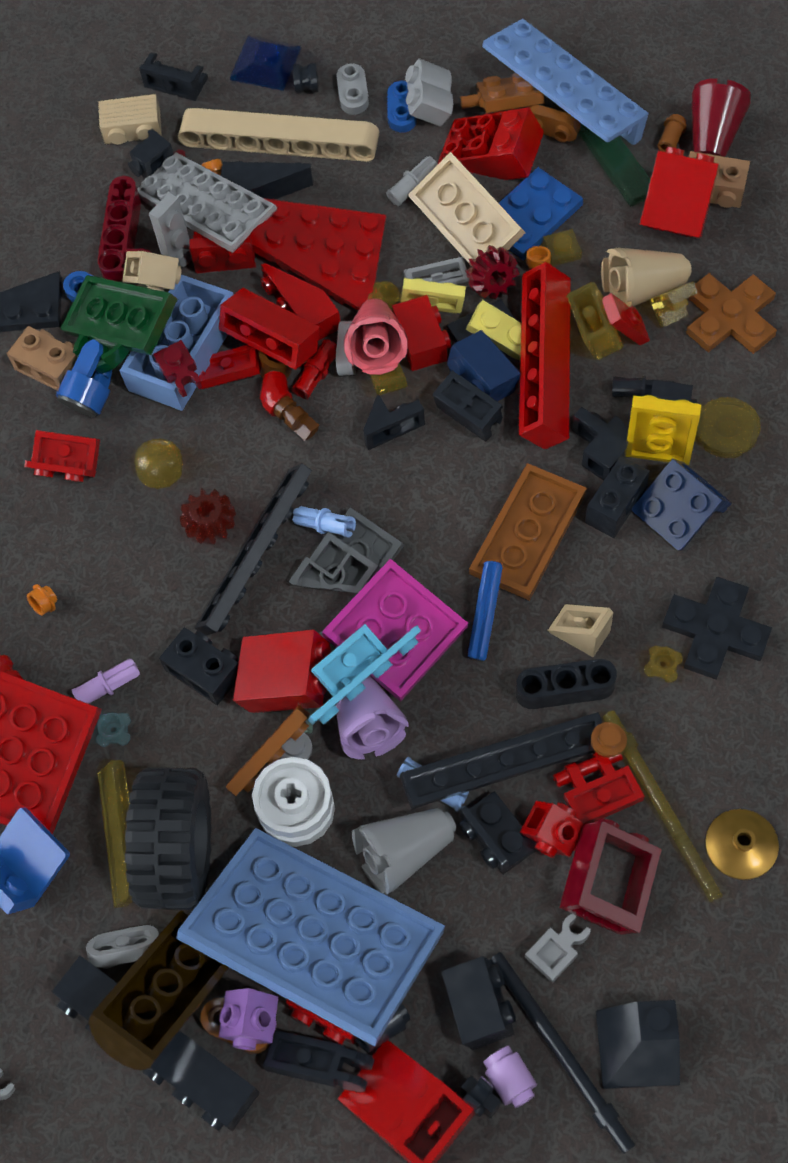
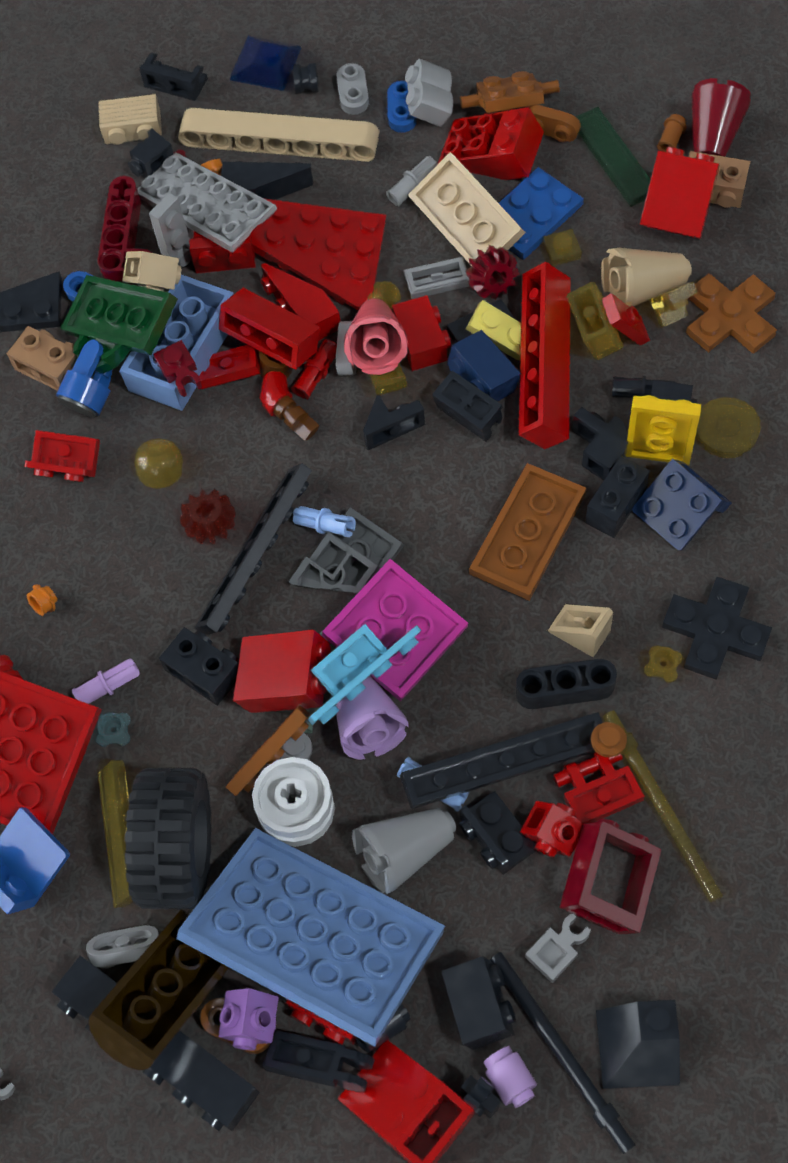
(445, 296): light yellow plate -> none
(485, 610): blue axle -> none
(537, 255): orange hinge -> none
(568, 82): medium blue bracket -> none
(738, 860): pearl gold dish -> none

